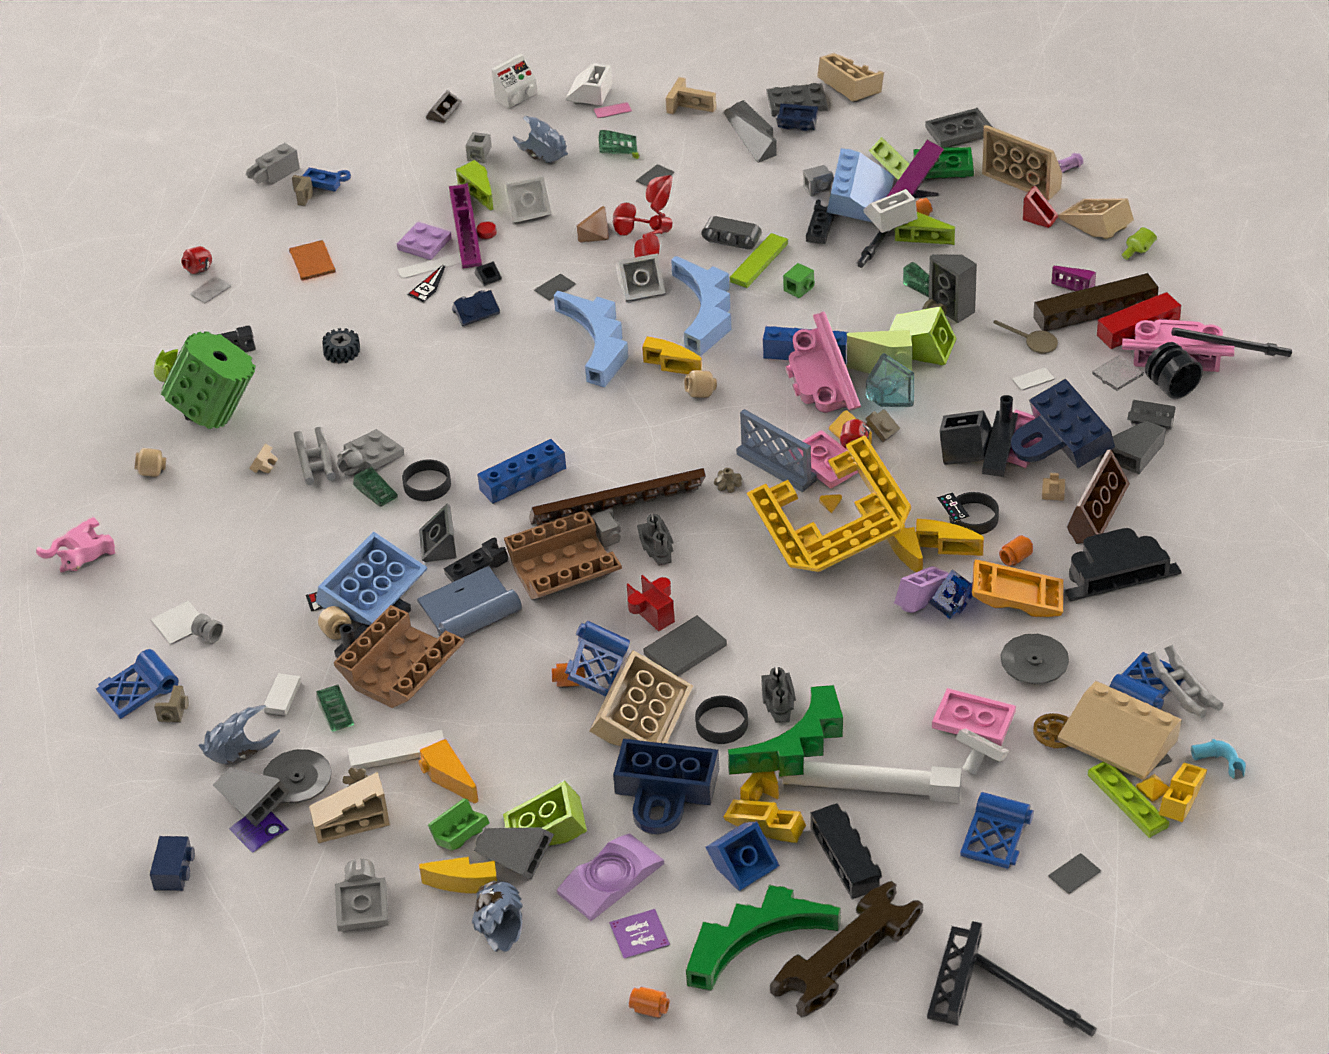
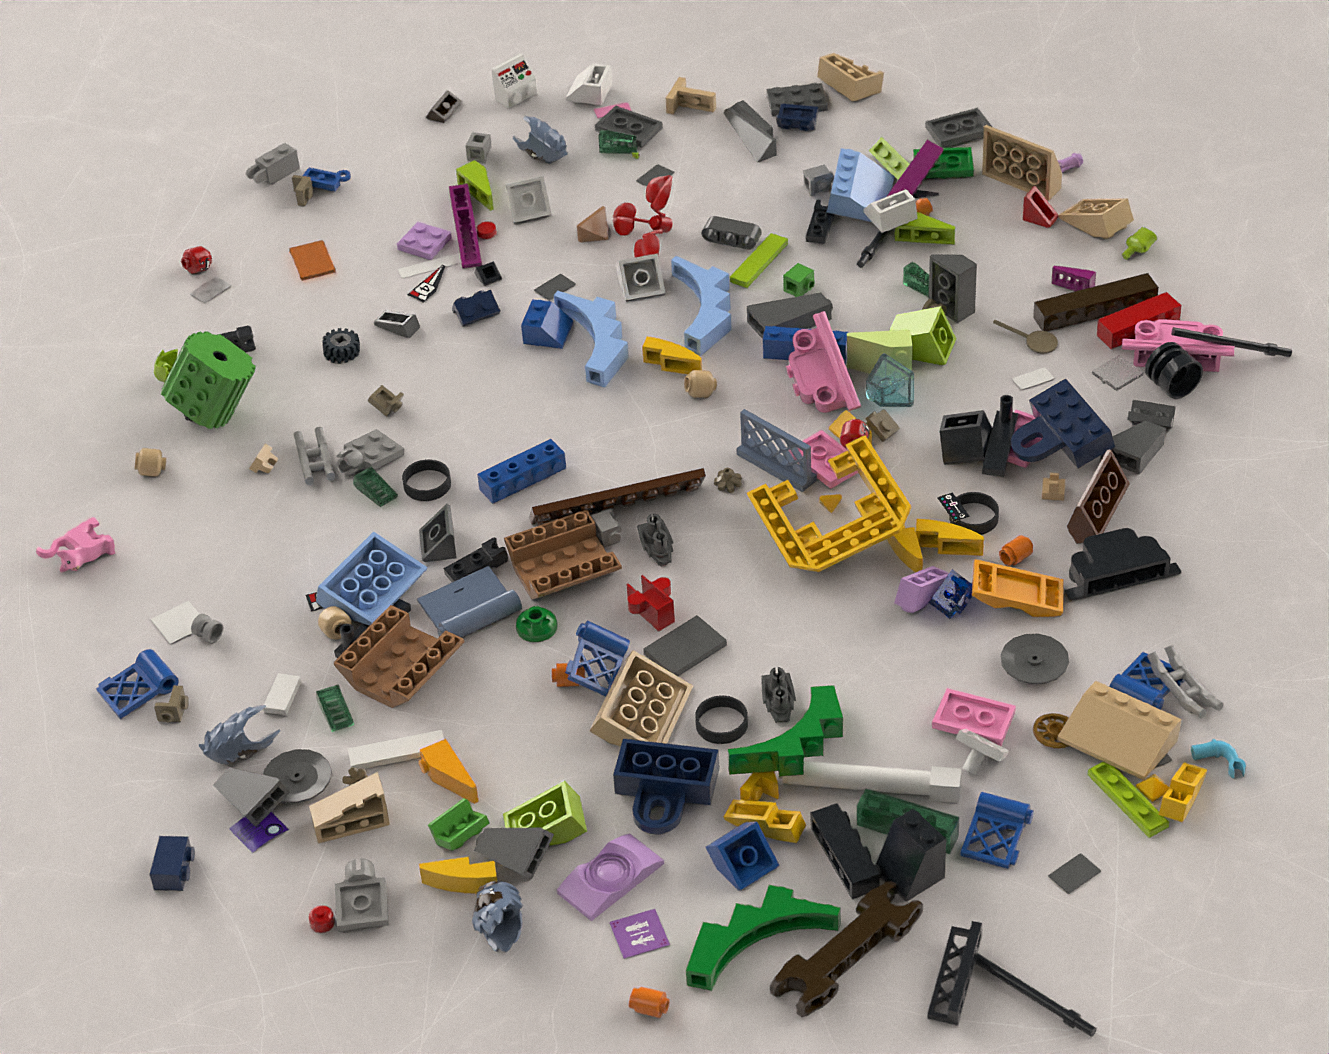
(321, 919): none -> red piece
(385, 400): none -> dark tan bracket
(399, 323): none -> dark grey slope
(536, 629): none -> green piece
(545, 325): none -> blue slope
(630, 123): none -> dark grey plate
(789, 312): none -> dark grey slope
(878, 811): none -> clear green brick
(912, 855): none -> black slope

